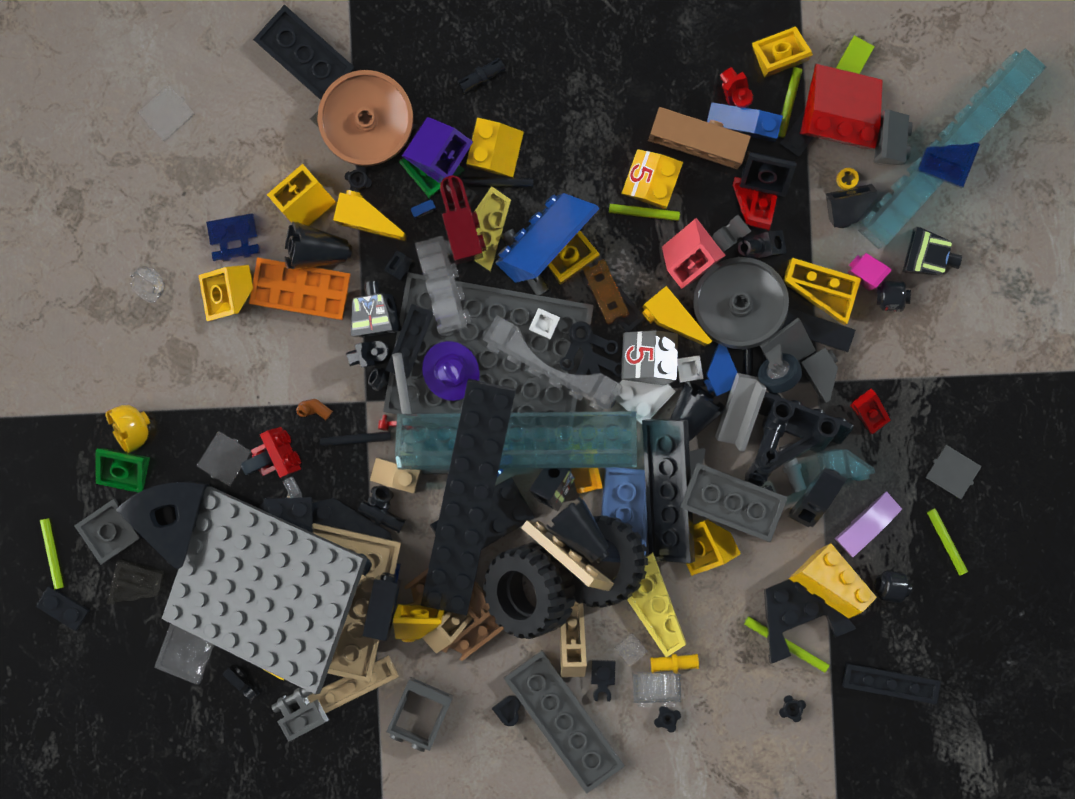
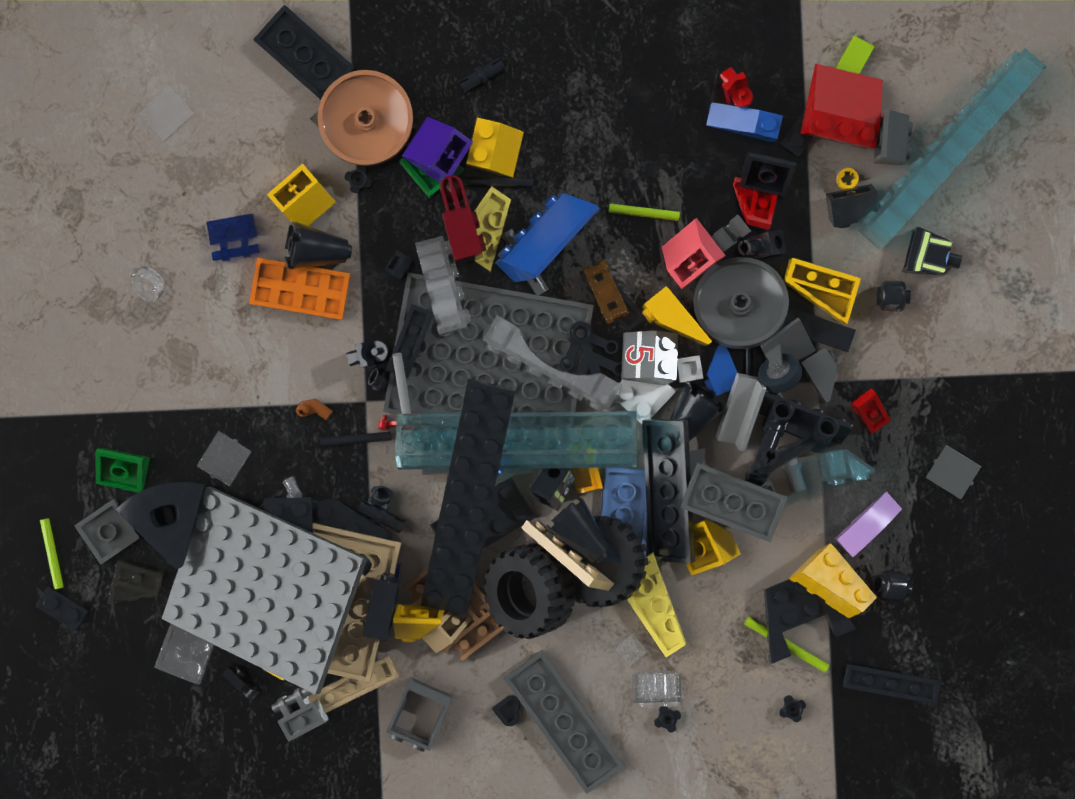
(128, 426): yellow cylinder -> none
(225, 291): yellow slope -> none
(278, 453): red plate -> none
(359, 214): yellow slope -> none
(374, 313): torso -> none
(387, 474): tan slope -> none
(423, 209): blue tile -> none
(448, 368): dark purple hat -> none
(544, 323): white plate -> none
(573, 258): yellow slope -> none
(573, 644): tan slope -> none
(603, 675): black plate -> none
(652, 178): yellow slope -> none
(674, 663): yellow pin -> none
(699, 138): medium nougat brick -> none
(781, 51): yellow slope -> none
(789, 101): lime piece -> none
(817, 497): black slope -> none
(869, 270): dark pink slope -> none
(947, 541): lime bar -> none
(949, 162): clear blue wing -> none

